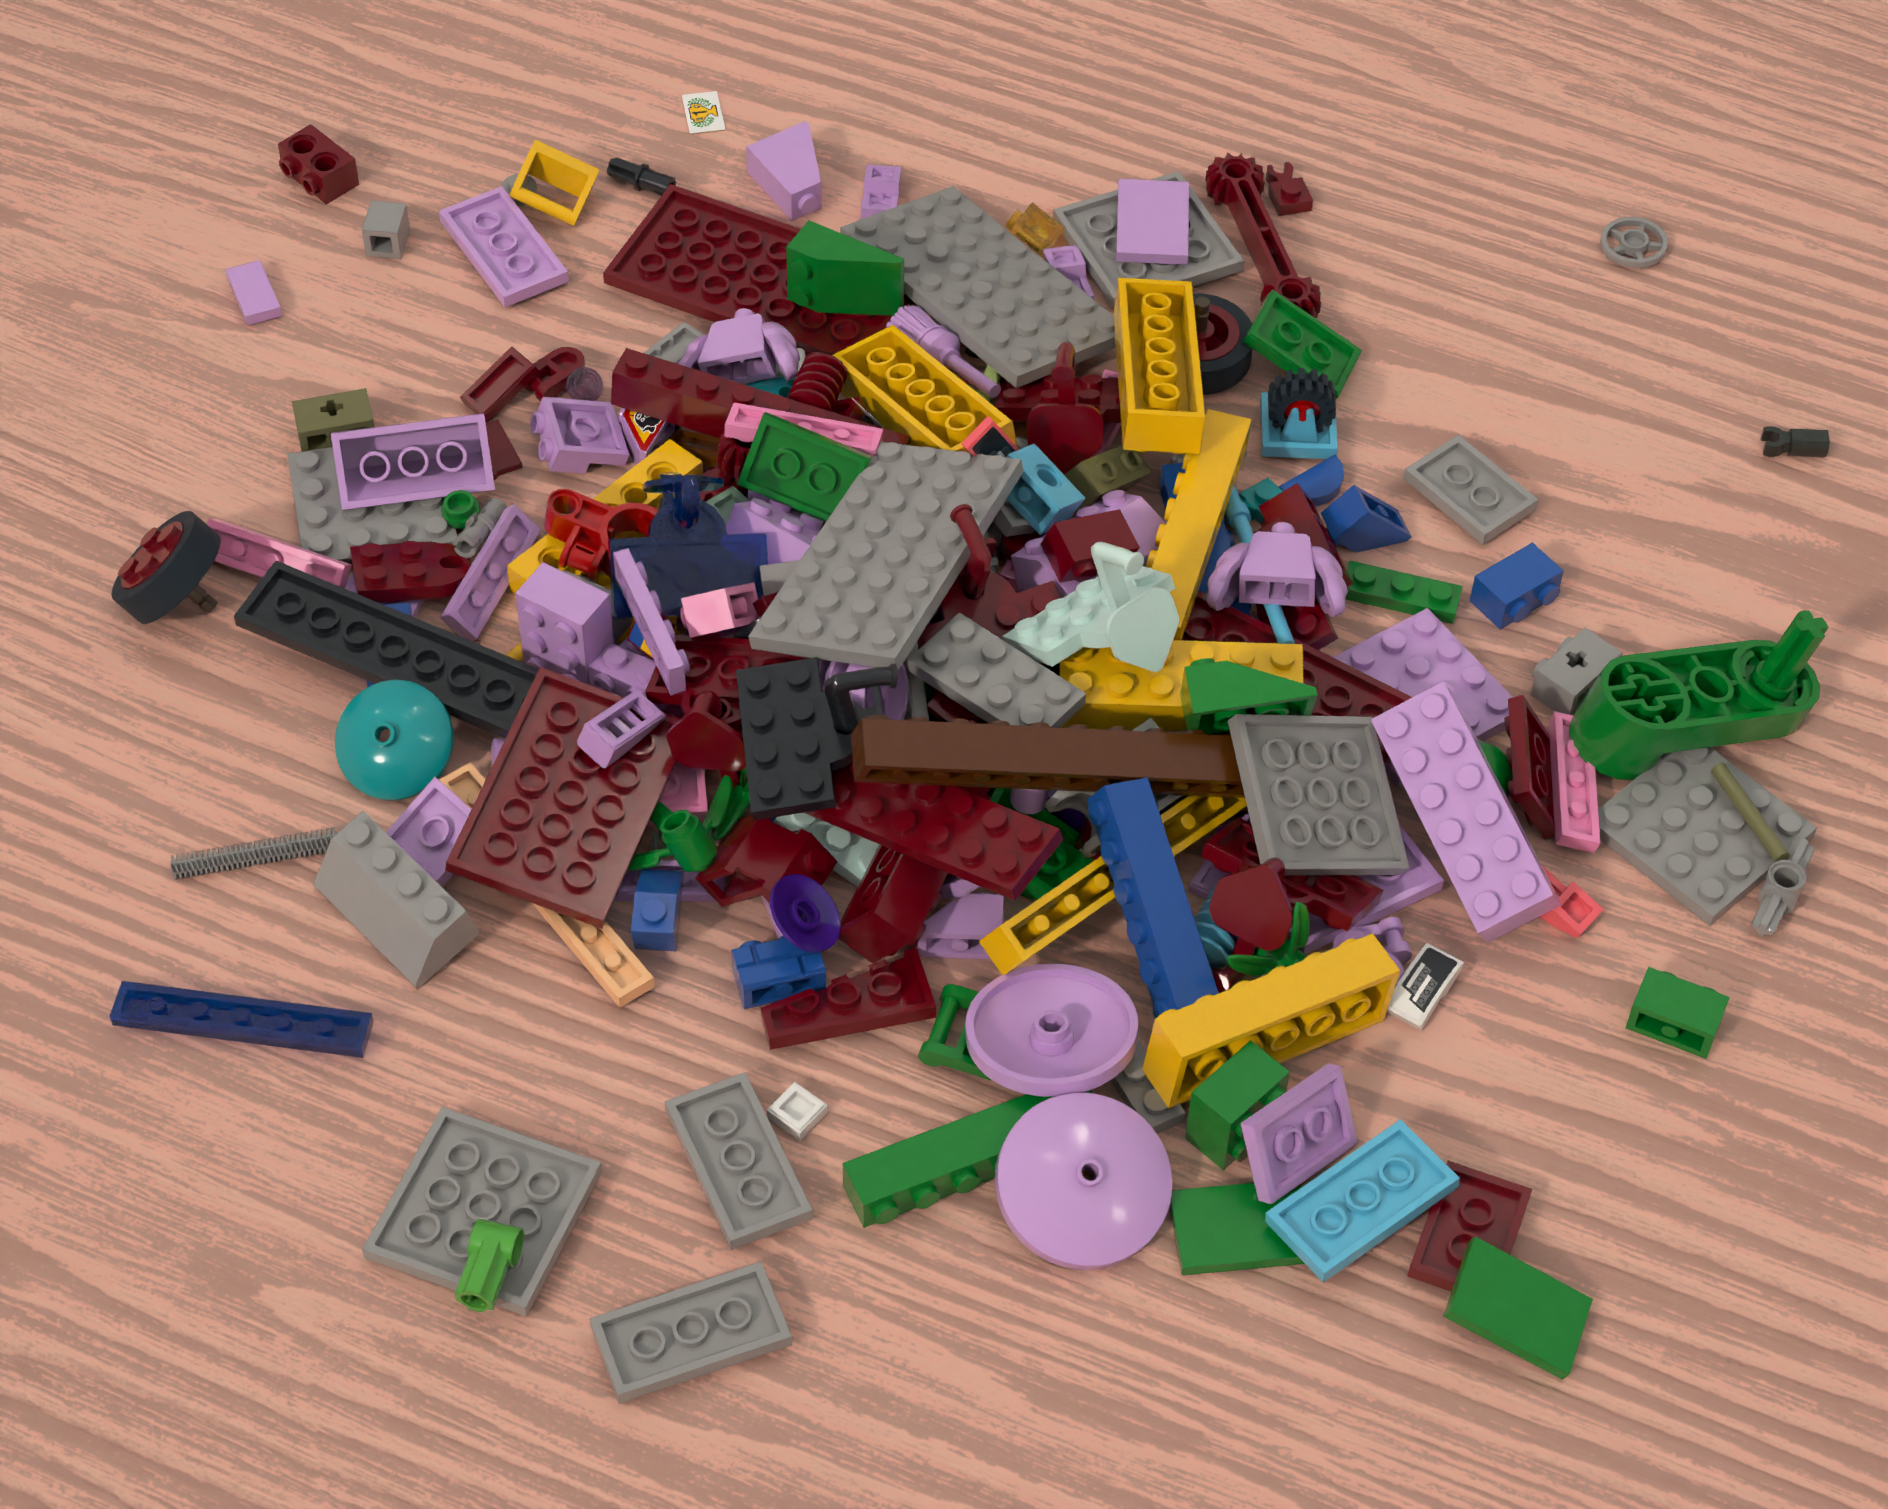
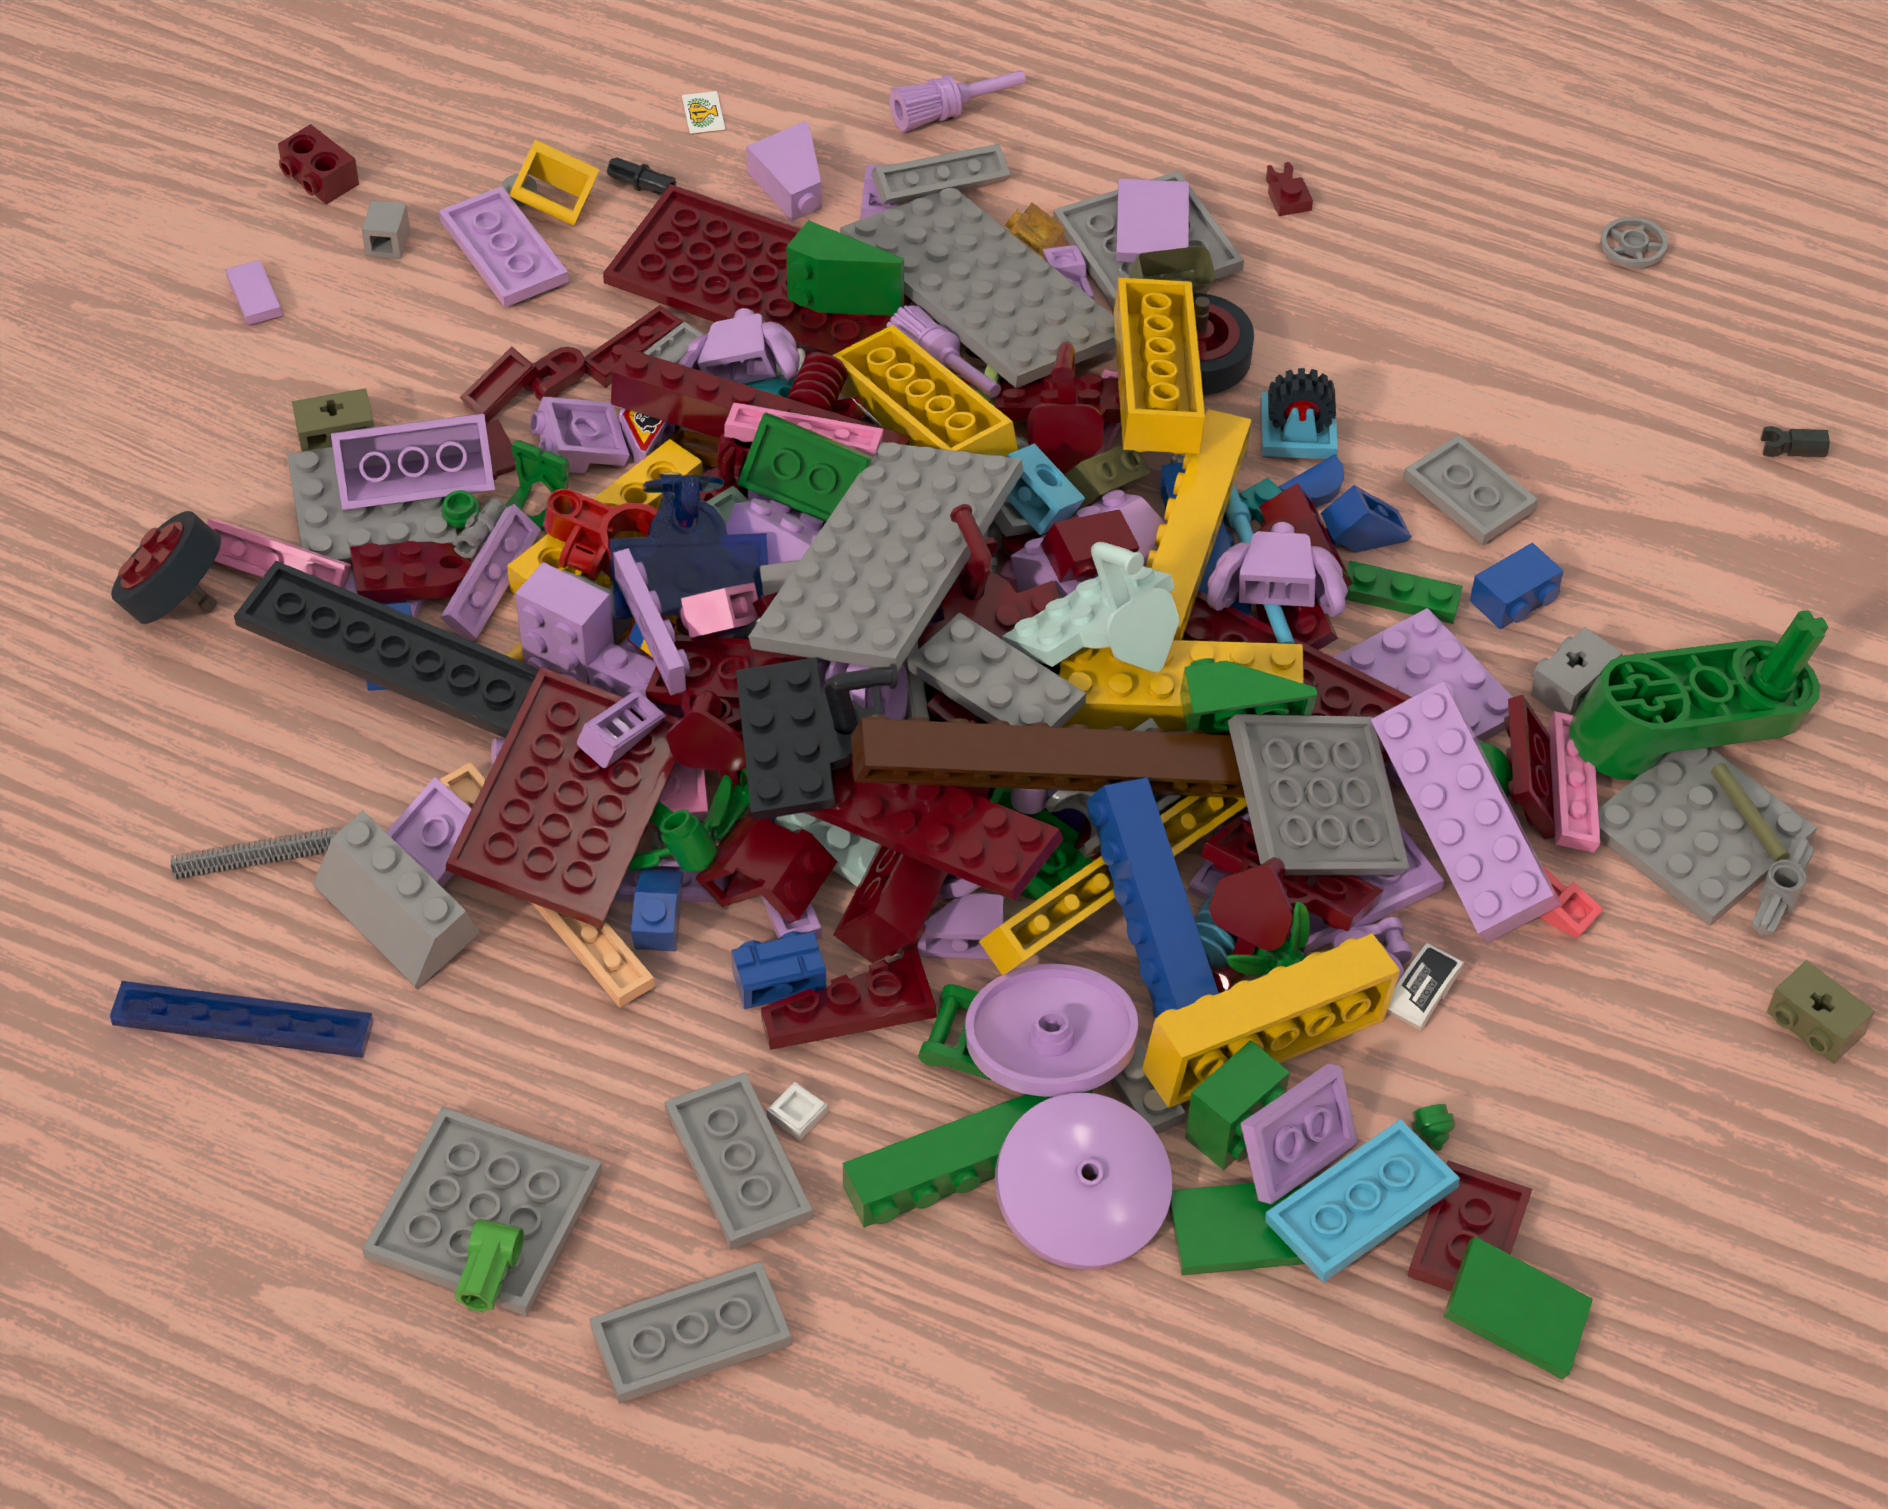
(417, 744): teal dish -> none
(535, 467): none -> green piece
(584, 384): plate -> none
(638, 337): none -> dark red tile
(805, 913): dark purple dish -> none
(932, 174): none -> light grey plate
(941, 98): none -> lavender piece
(989, 440): slope -> none
(1196, 258): none -> olive piece
(1240, 185): dark red arm -> none
(1298, 340): green tile -> none
(1439, 1126): none -> green plate
(1677, 1012): green brick -> none
(1820, 1011): none -> olive brick

